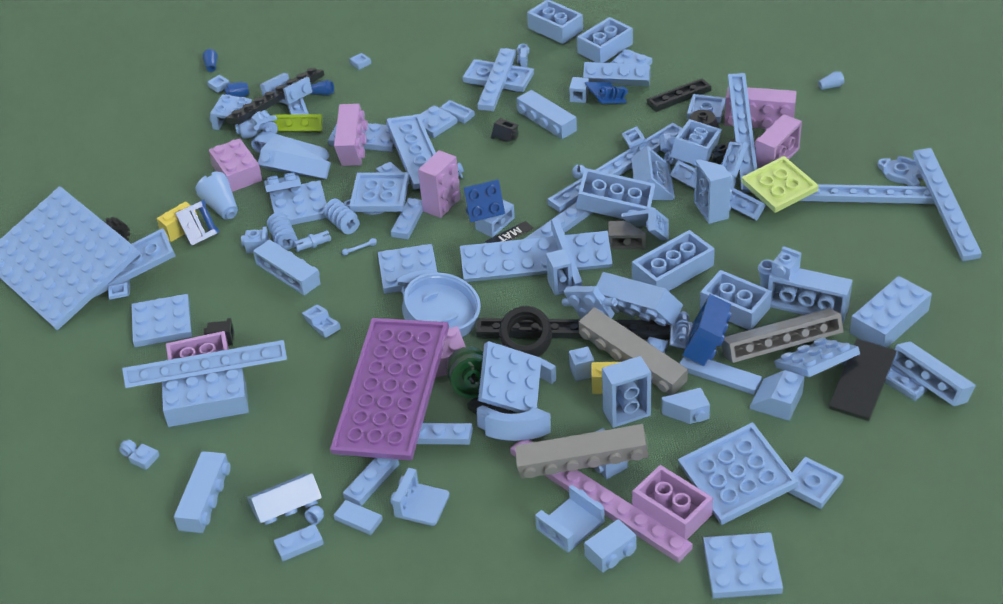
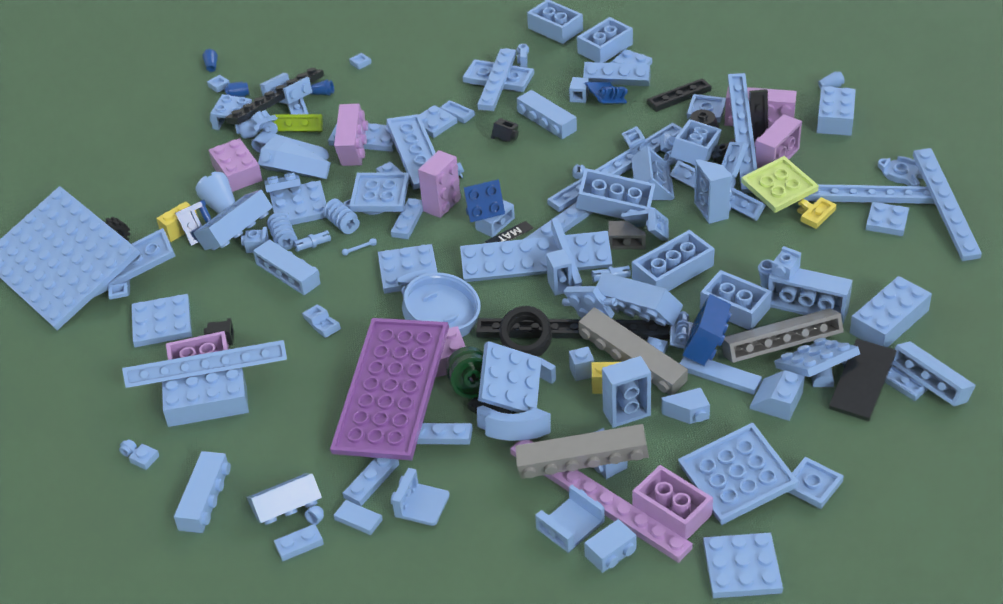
(233, 220): none -> light blue brick
(619, 271): none -> light blue pin
(759, 111): none -> black plate
(815, 213): none -> light yellow plate
(823, 379): none -> light blue brick
(836, 111): none -> light blue brick
(887, 218): none -> light blue plate

